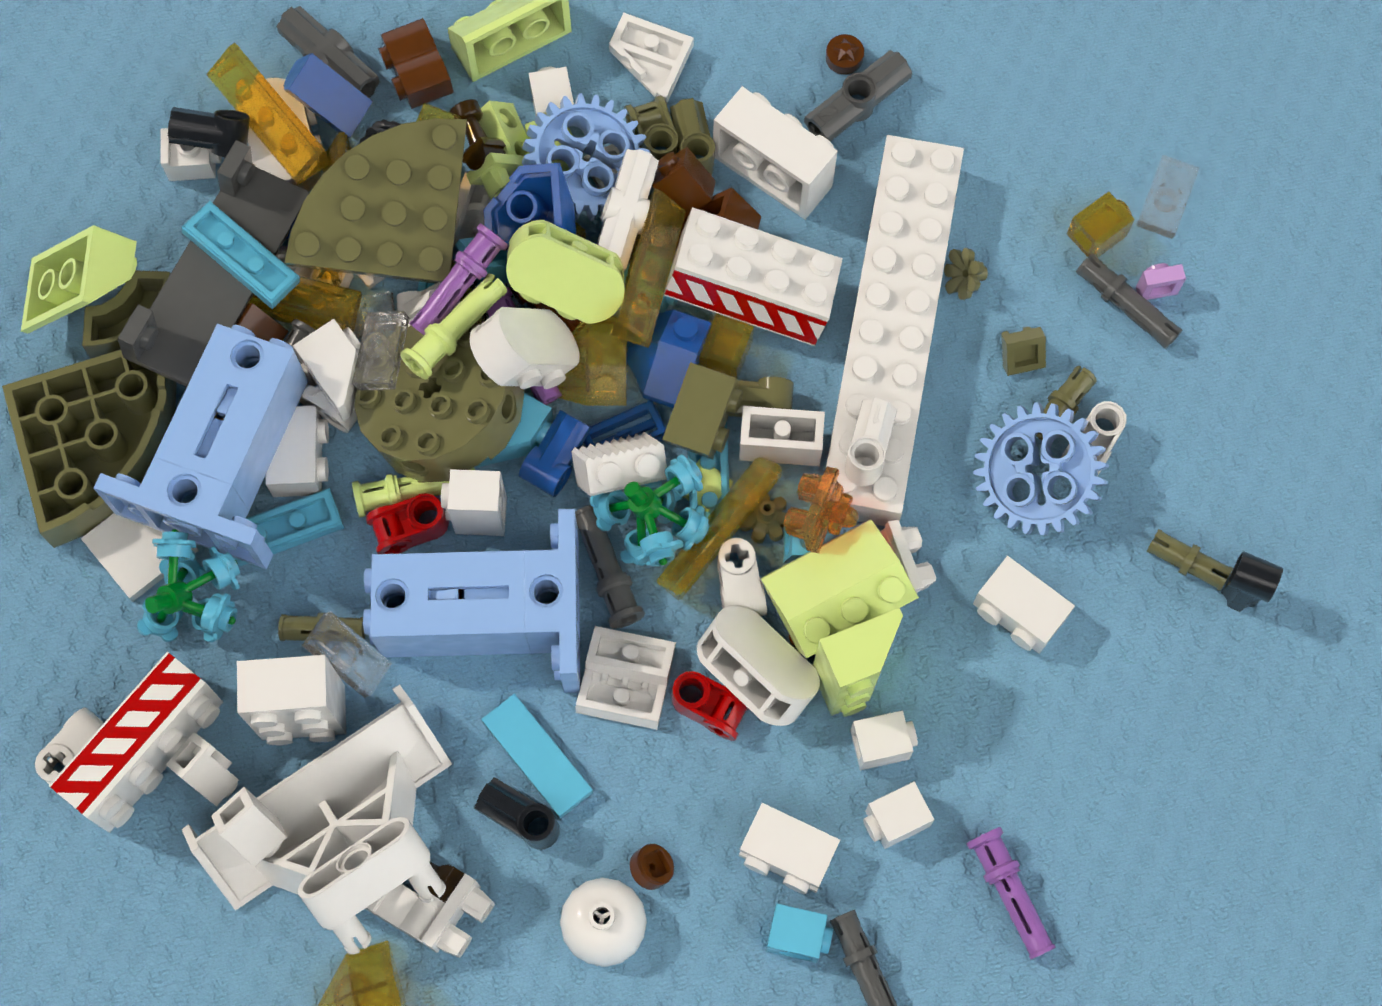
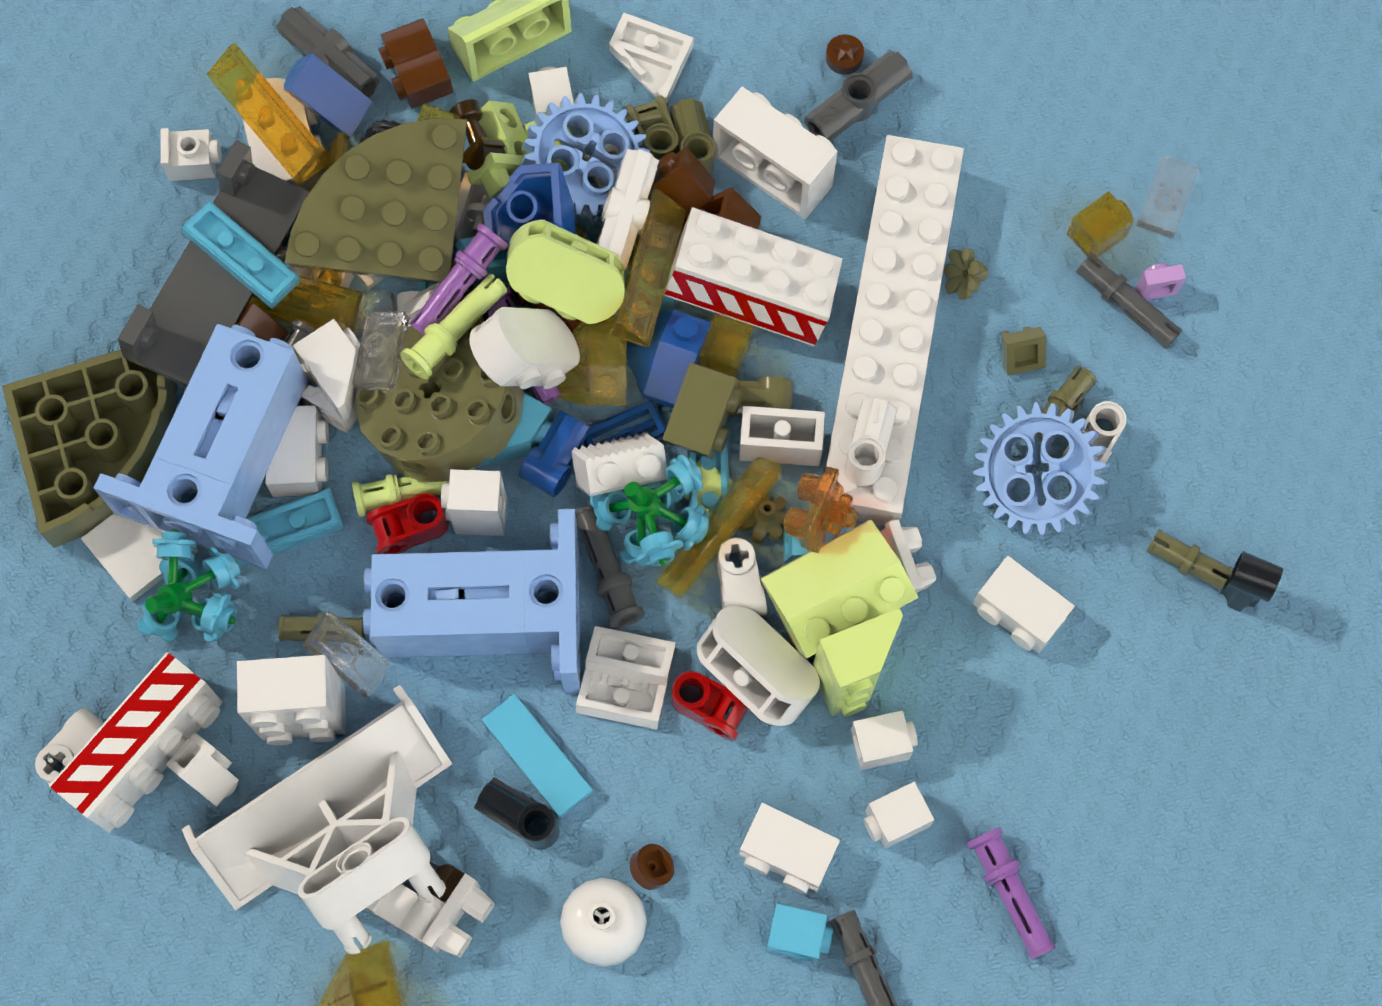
(76, 275): yellowish green slope -> none
(106, 321): olive brick -> none
(208, 130): black piece -> none
(249, 827): white brick -> none

